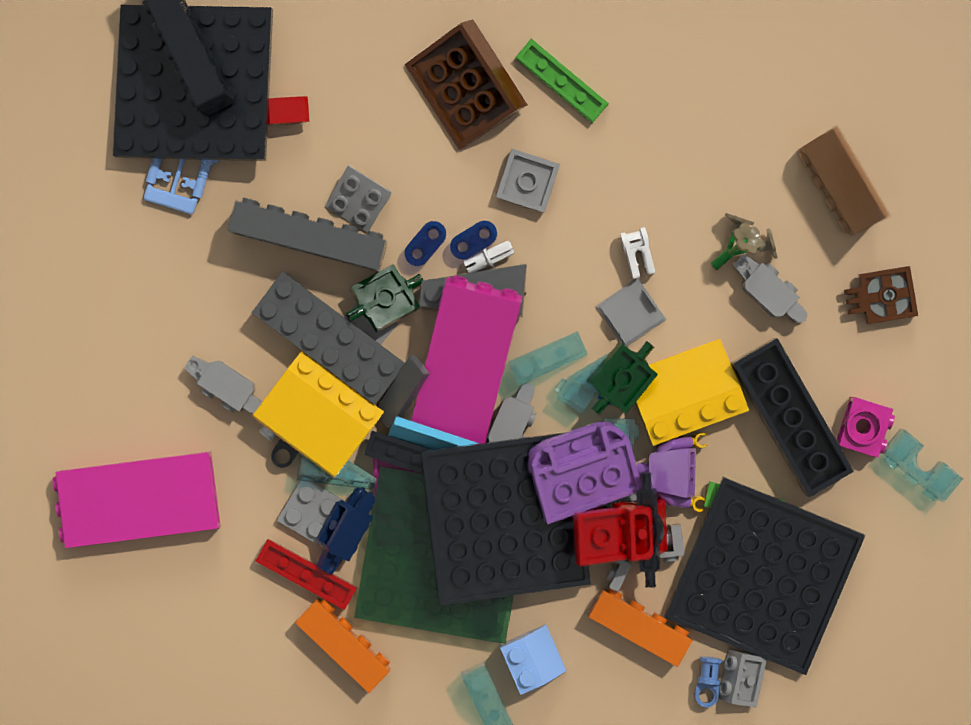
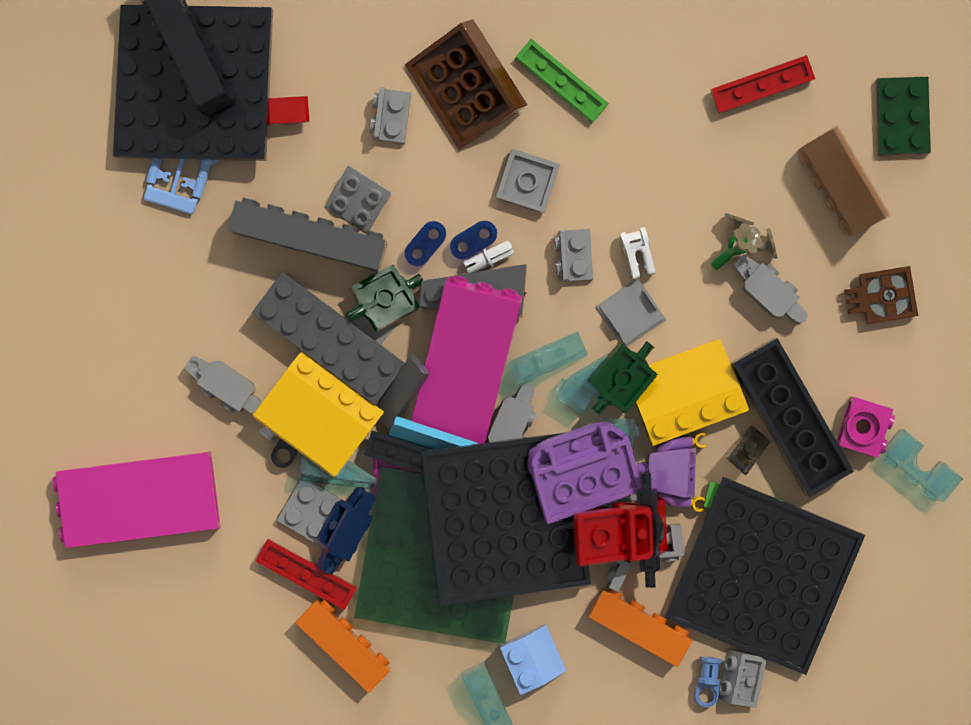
(391, 115): none -> light grey bracket
(575, 255): none -> light grey bracket
(747, 449): none -> clear smoke slope
(762, 84): none -> red plate
(903, 115): none -> dark green plate

